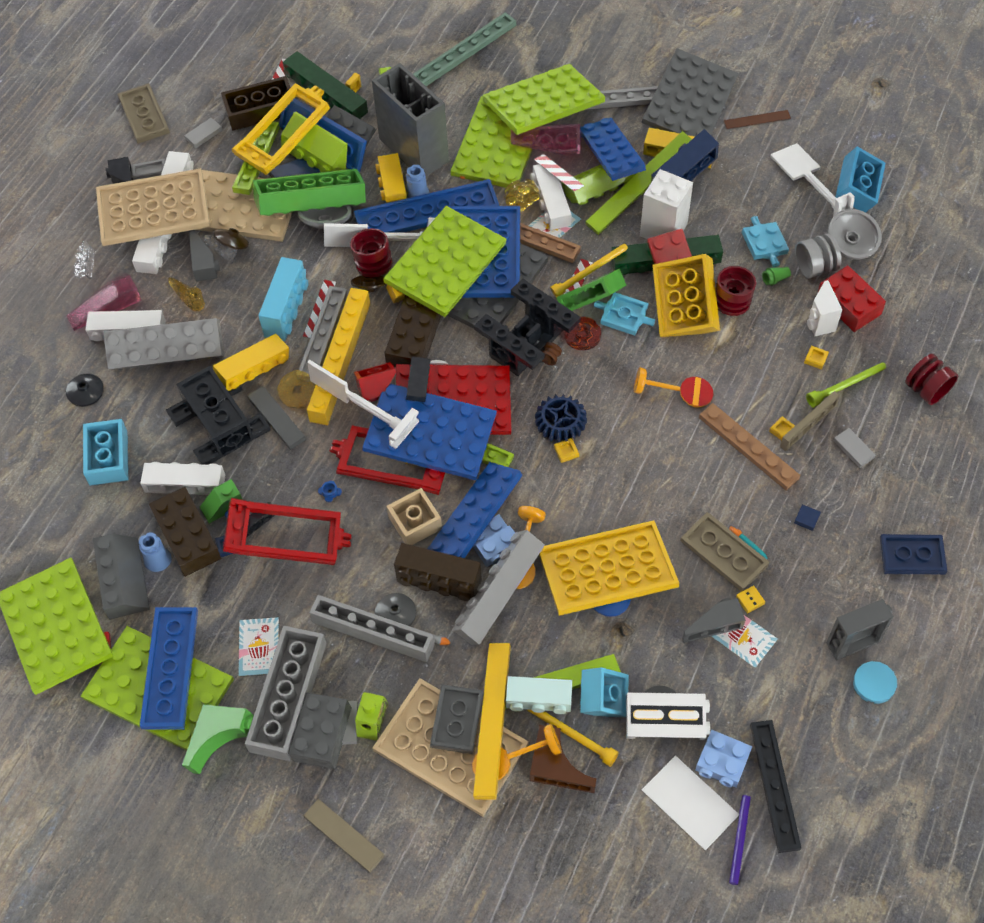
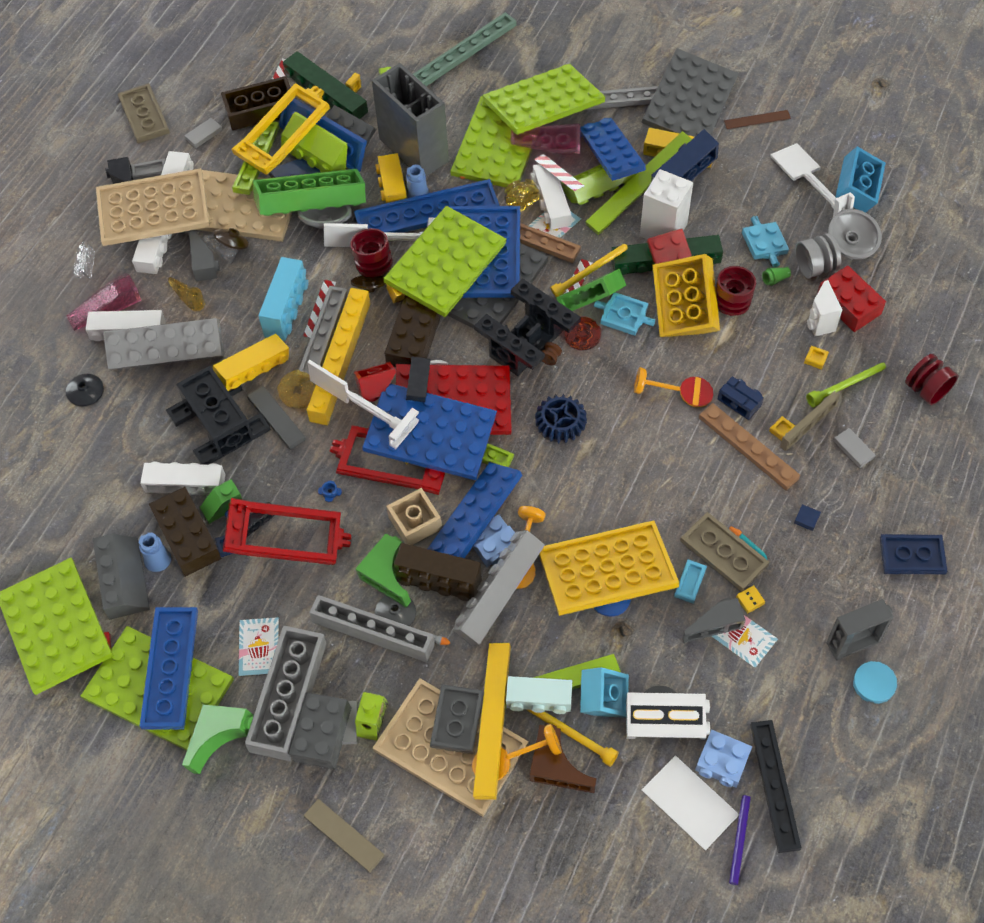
(105, 452): medium azure brick -> none
(379, 571): none -> bright green arch
(566, 450): yellow tile -> none
(690, 581): none -> medium azure tile
(740, 397): none -> dark blue brick

